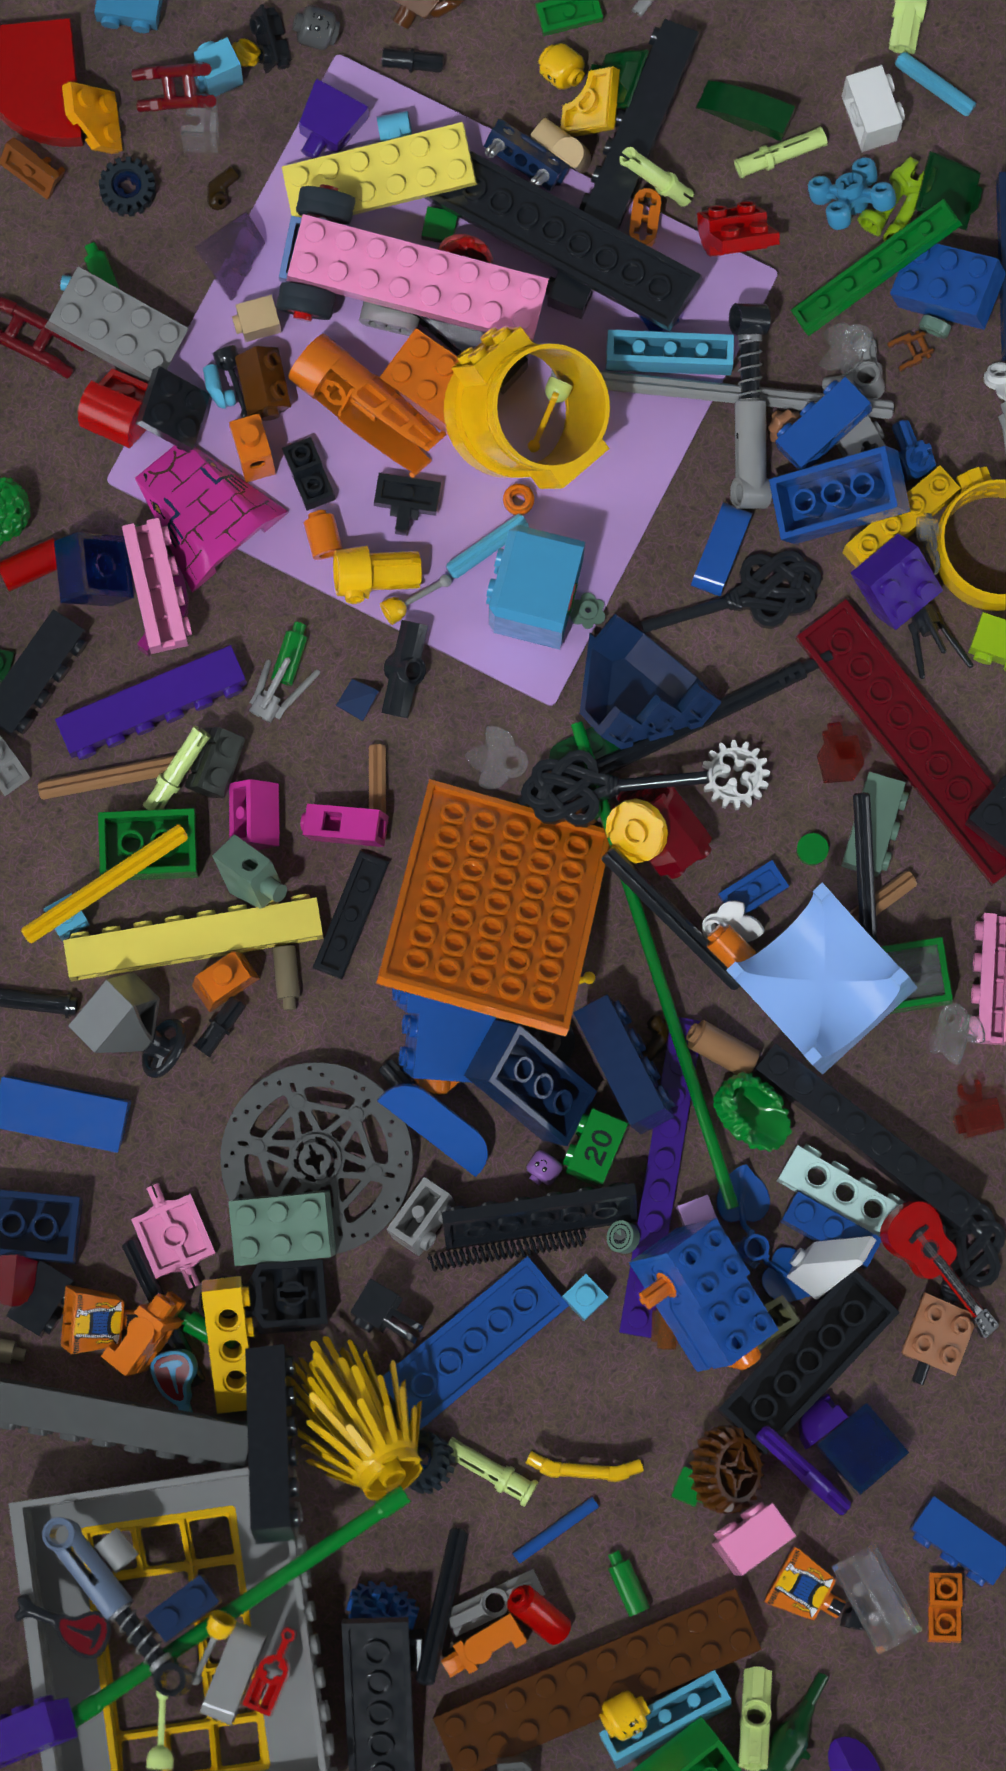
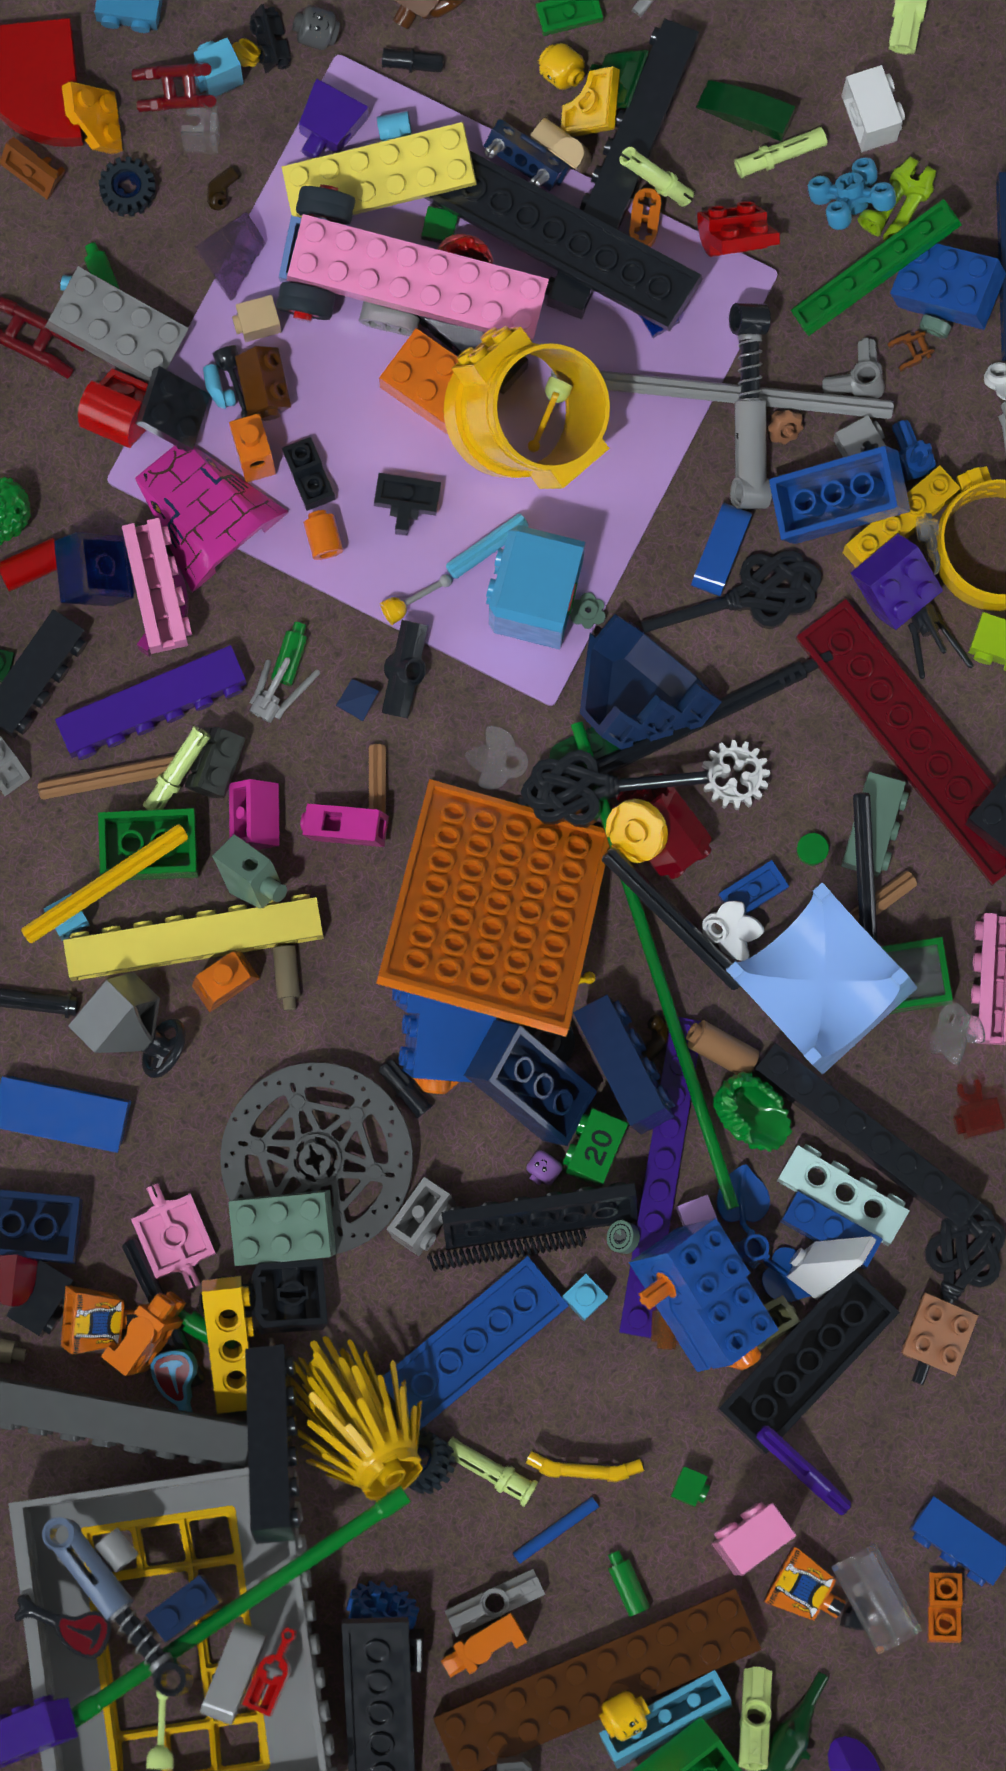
(219, 1627): yellow hinge -> none
(220, 1026): black axle -> none
(350, 915): black tile -> none
(360, 572): yellow piece -> none
(365, 403): orange piece -> none
(377, 1308): black brick -> none
(437, 1125): blue brick -> none
(441, 1606): black axle -> none
(518, 490): orange plate -> none
(539, 1614): red brick -> none
(669, 352): medium azure brick -> none
(726, 1470): reddish brown gear -> none
(729, 945): orange brick -> none
(820, 1420): dark purple brick -> none
(823, 424): blue brick -> none
(840, 755): clear red brick -> none
(847, 347): clear plate -> none
(862, 1449): clear blue brick -> none
(917, 1237): red piece -> none
(935, 84): medium azure axle -> none
(951, 182): dark green piece -> none

